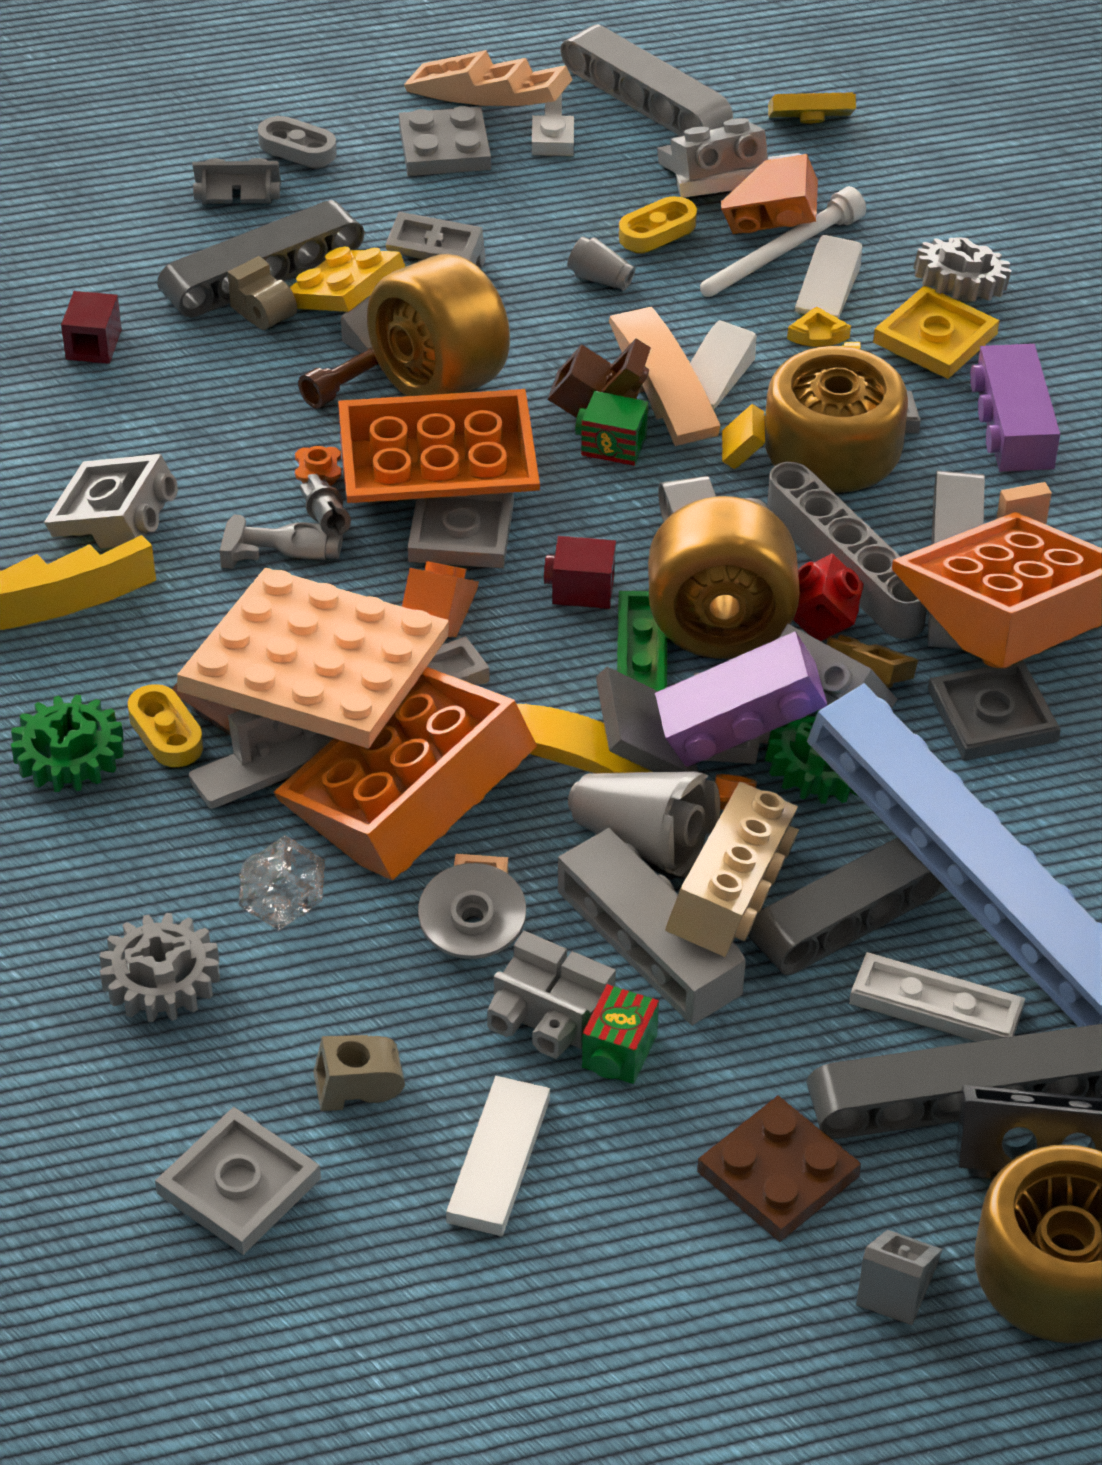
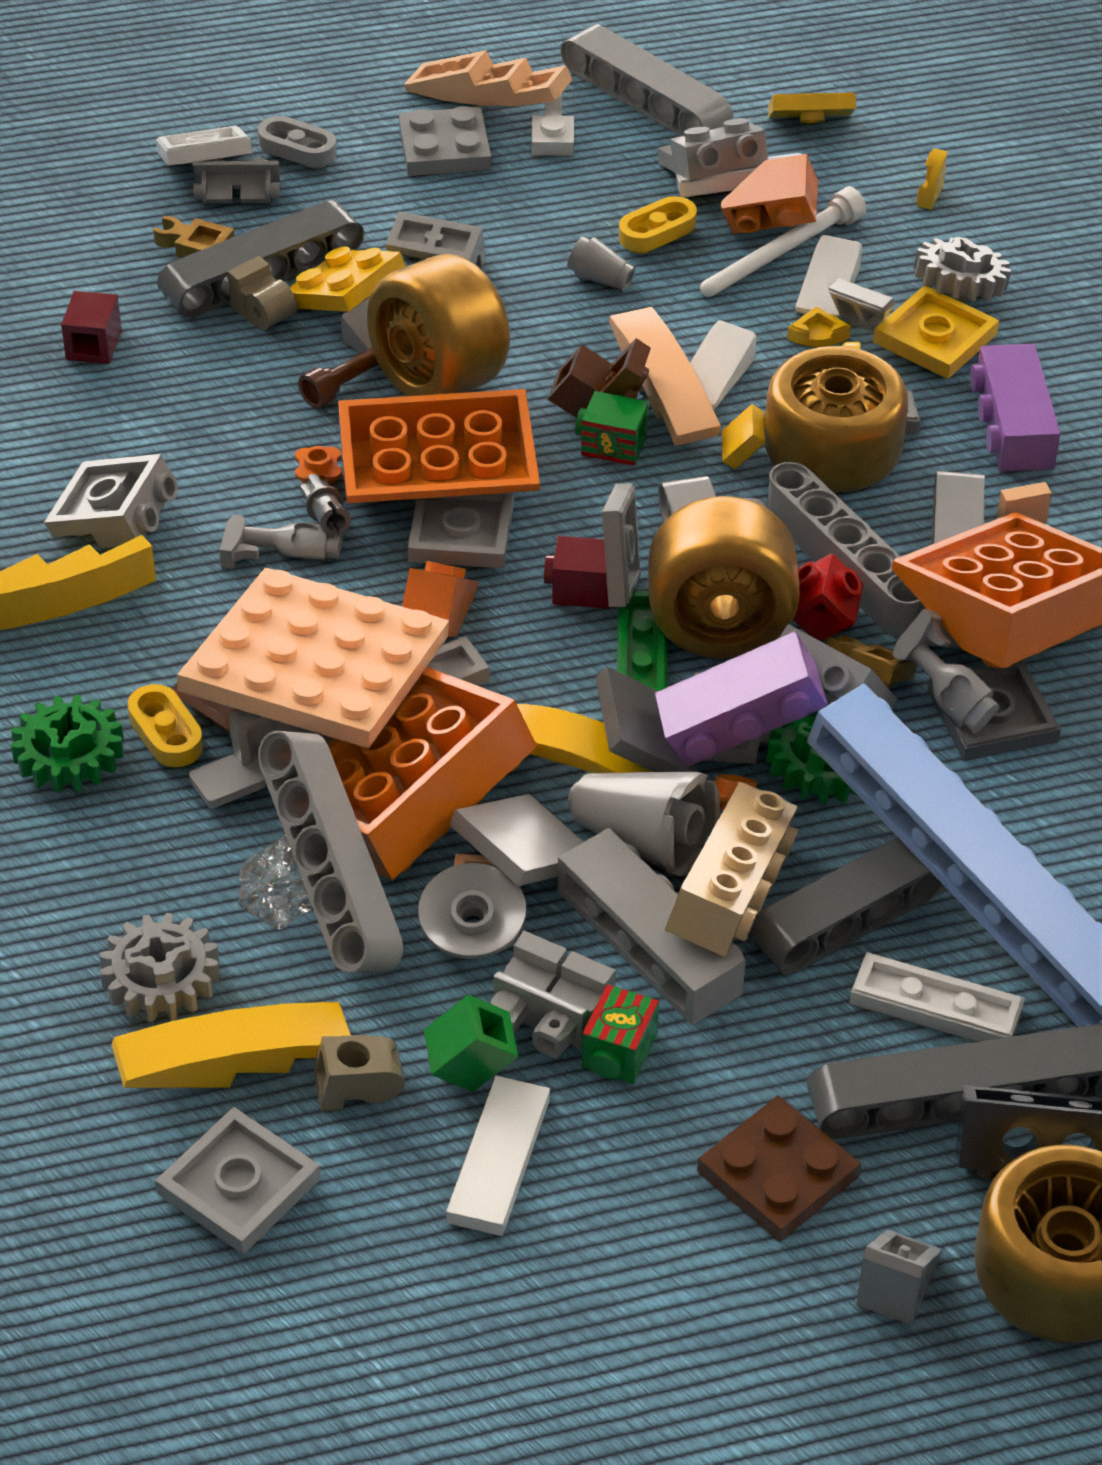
(192, 237): none -> pearl gold plate
(203, 145): none -> white tile
(217, 1045): none -> yellow slope
(330, 852): none -> light grey beam
(470, 1043): none -> green brick
(516, 837): none -> light grey tile
(621, 544): none -> light grey tile
(859, 304): none -> light grey tile
(934, 180): none -> yellow tile
(955, 686): none -> light grey piece

